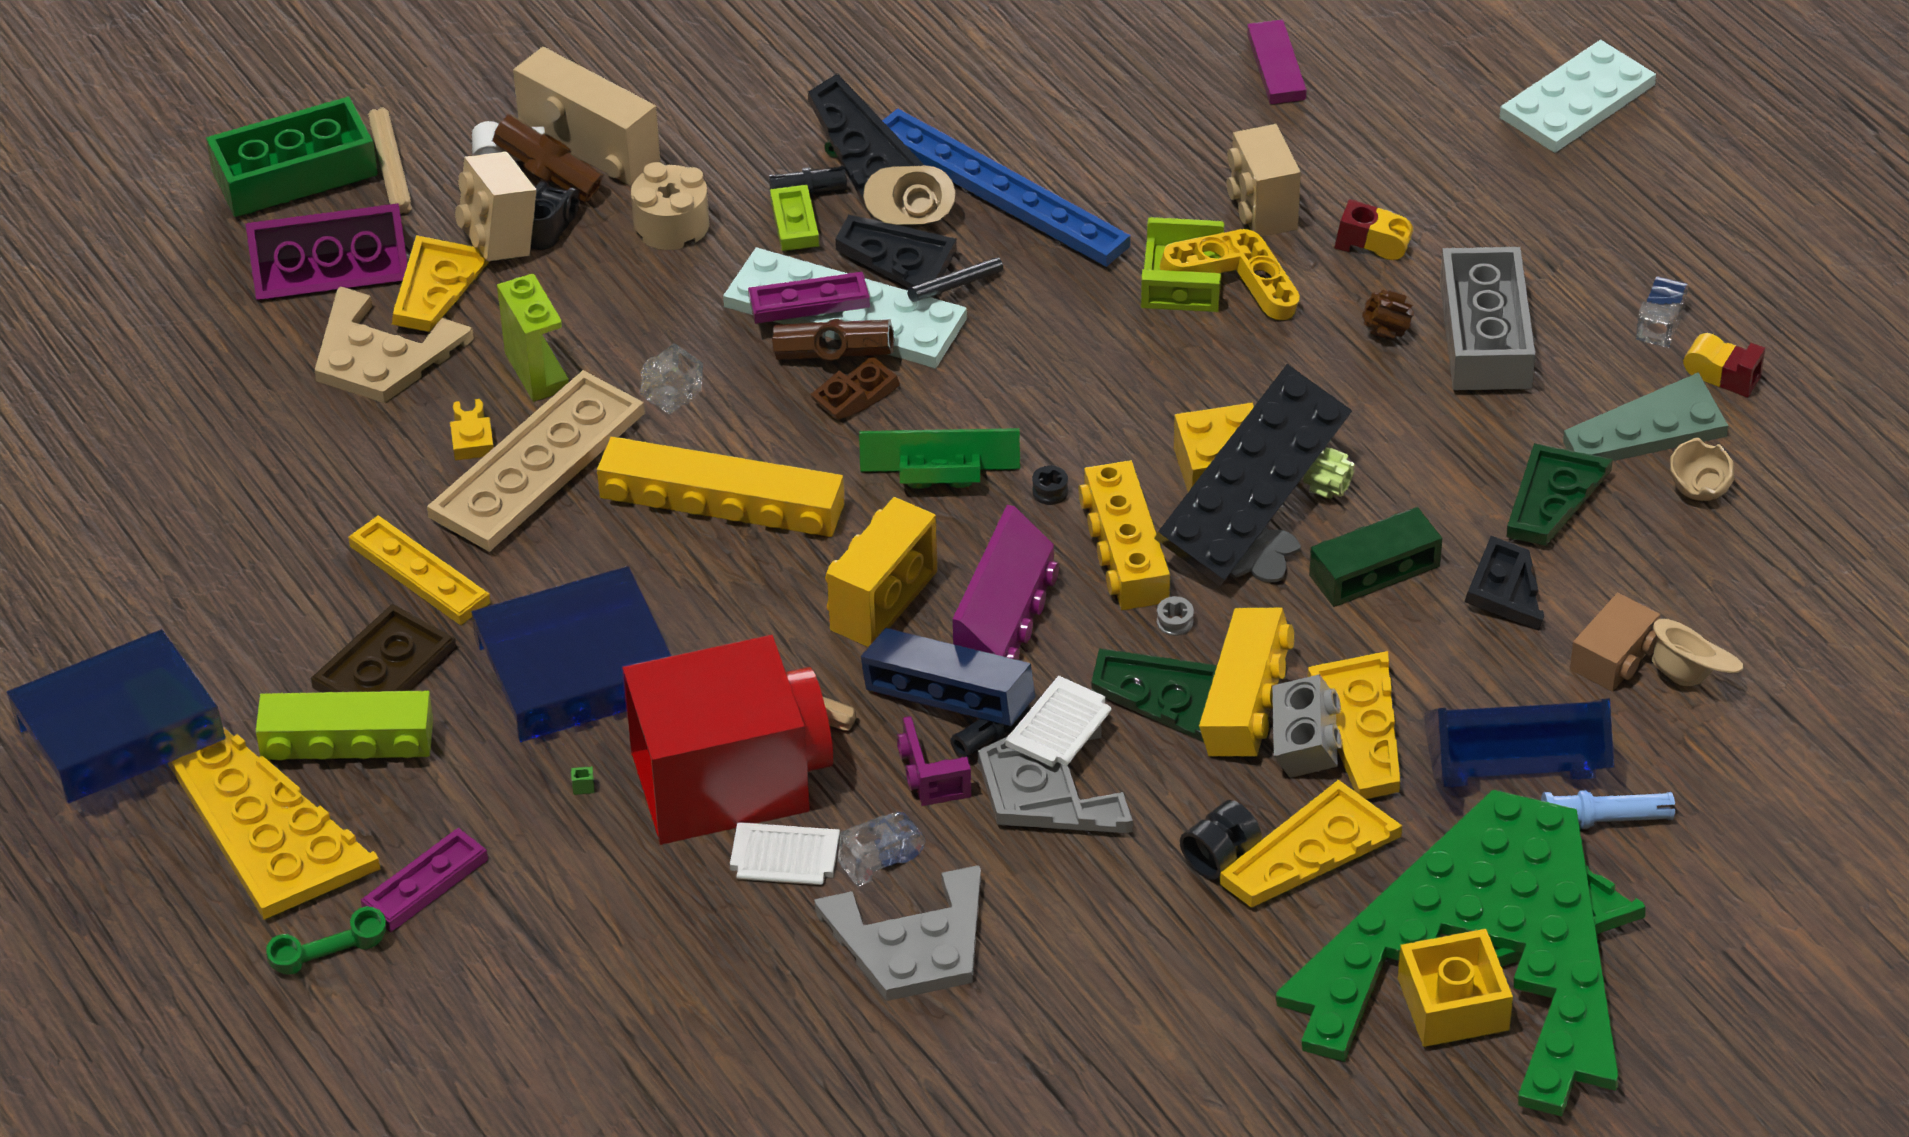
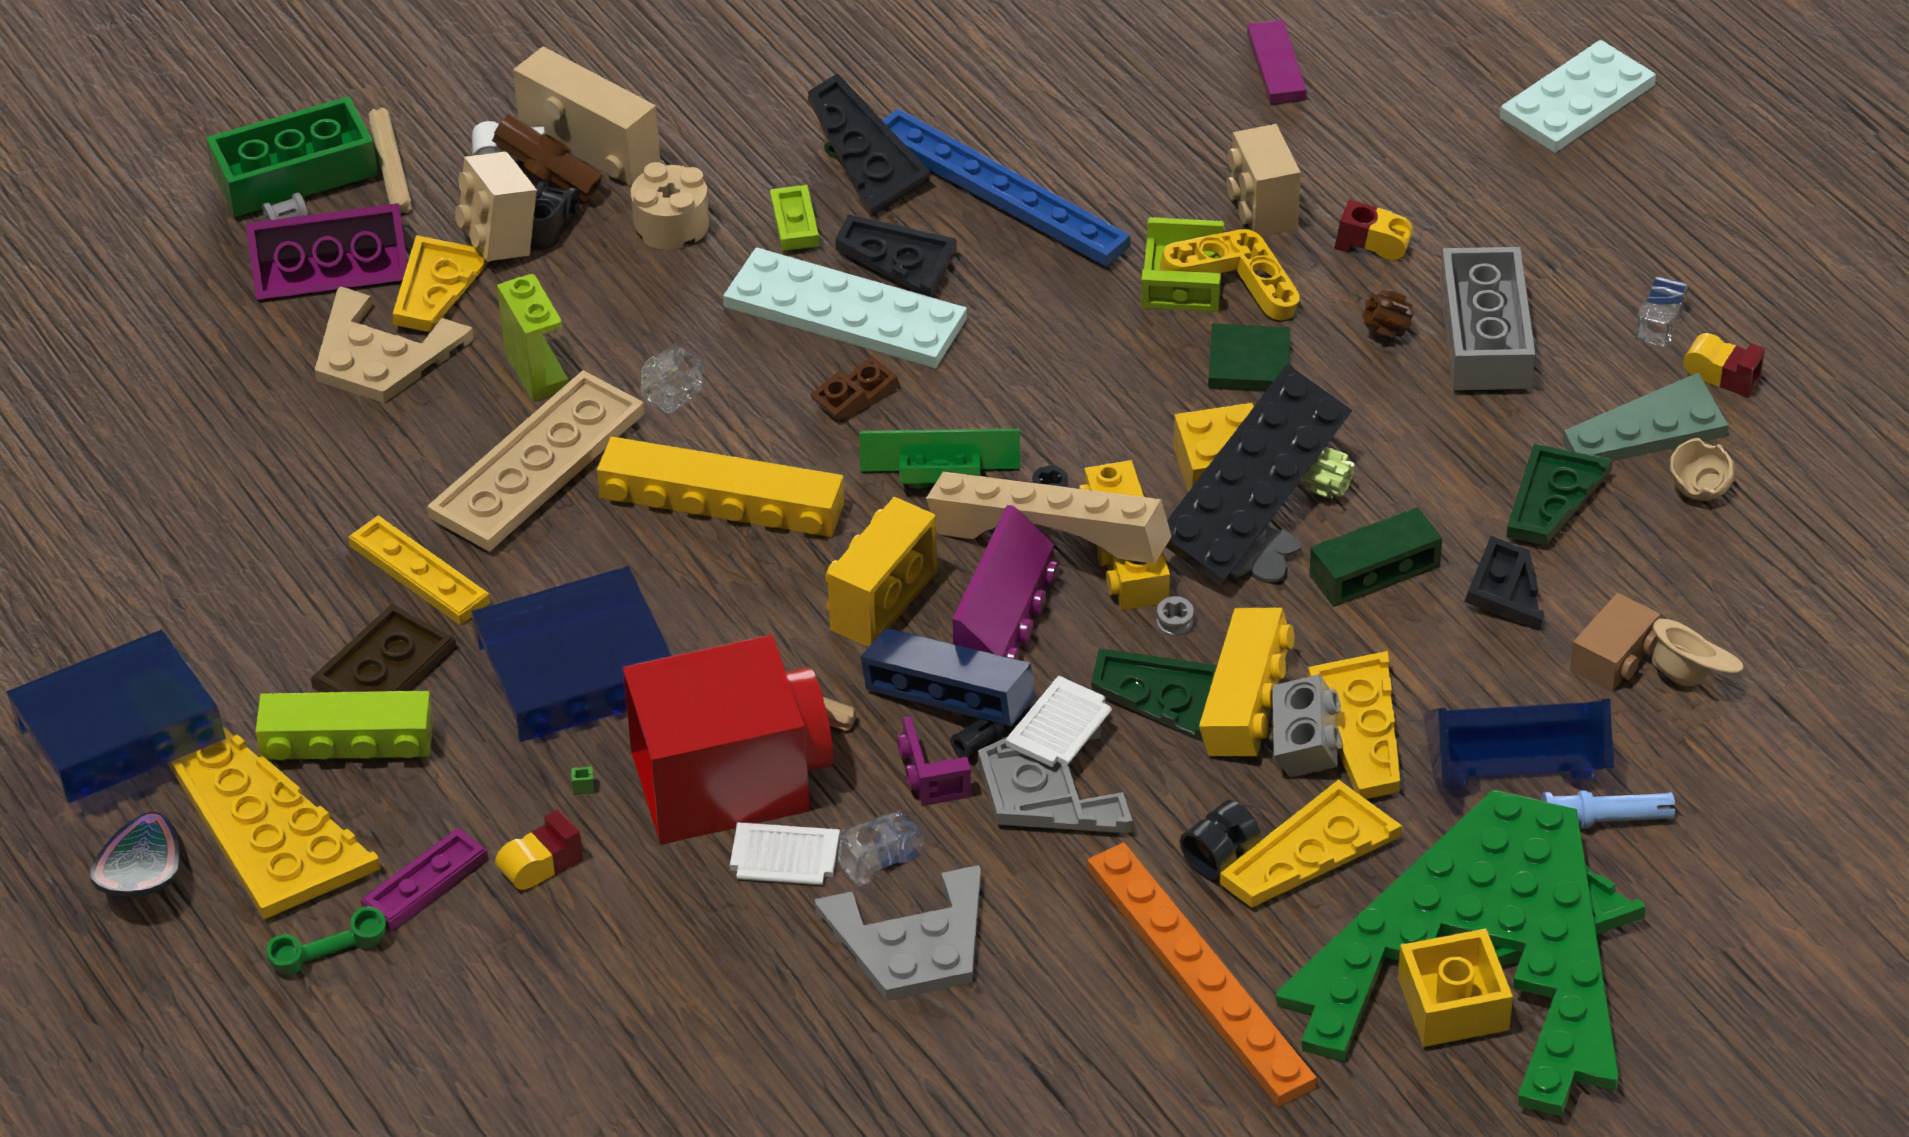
(138, 858): none -> shield
(293, 205): none -> light grey bush
(471, 432): yellow plate -> none
(541, 852): none -> leg
(808, 297): magenta tile -> none
(809, 340): reddish brown piece -> none
(817, 180): black pin -> none
(909, 195): tan piece -> none
(955, 279): black bar -> none
(1118, 523): none -> tan arch
(1202, 975): none -> orange plate
(1247, 356): none -> dark green tile

